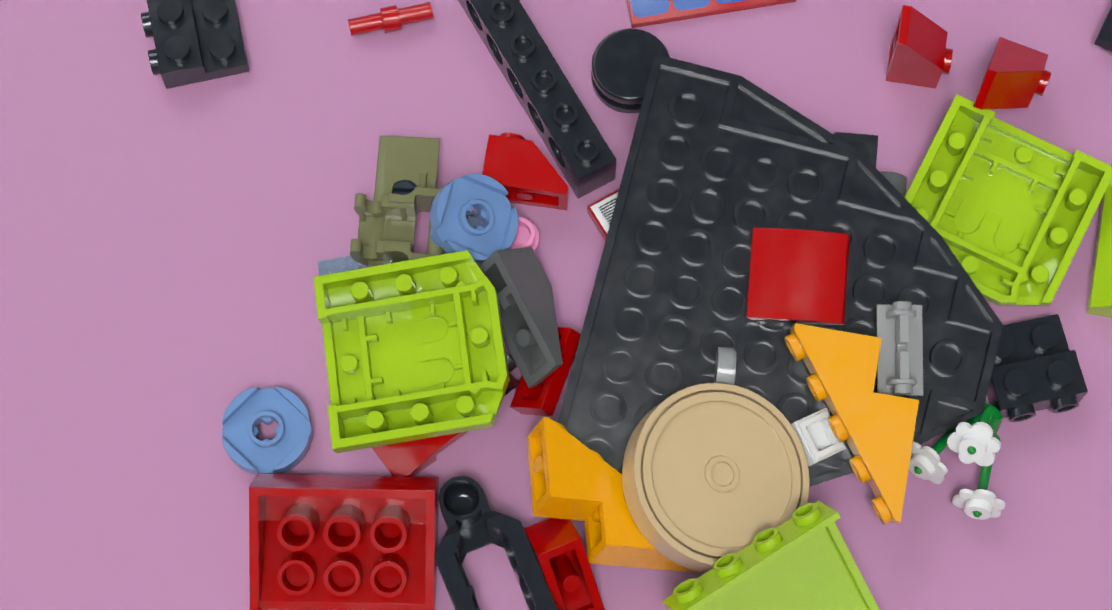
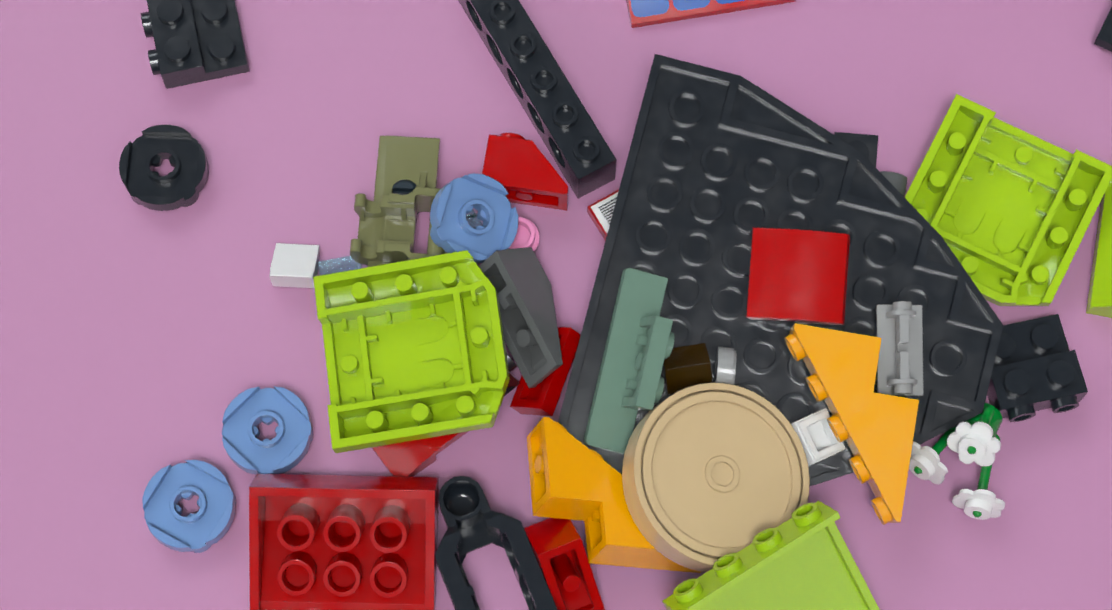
(177, 188): none -> black plate
(197, 530): none -> medium blue plate
(294, 265): none -> white slope
(390, 18): red bar -> none
(623, 68): black head -> none
(631, 361): none -> sand green bracket
(687, 367): none -> dark brown slope
(918, 50): red slope -> none
(1012, 77): red slope -> none

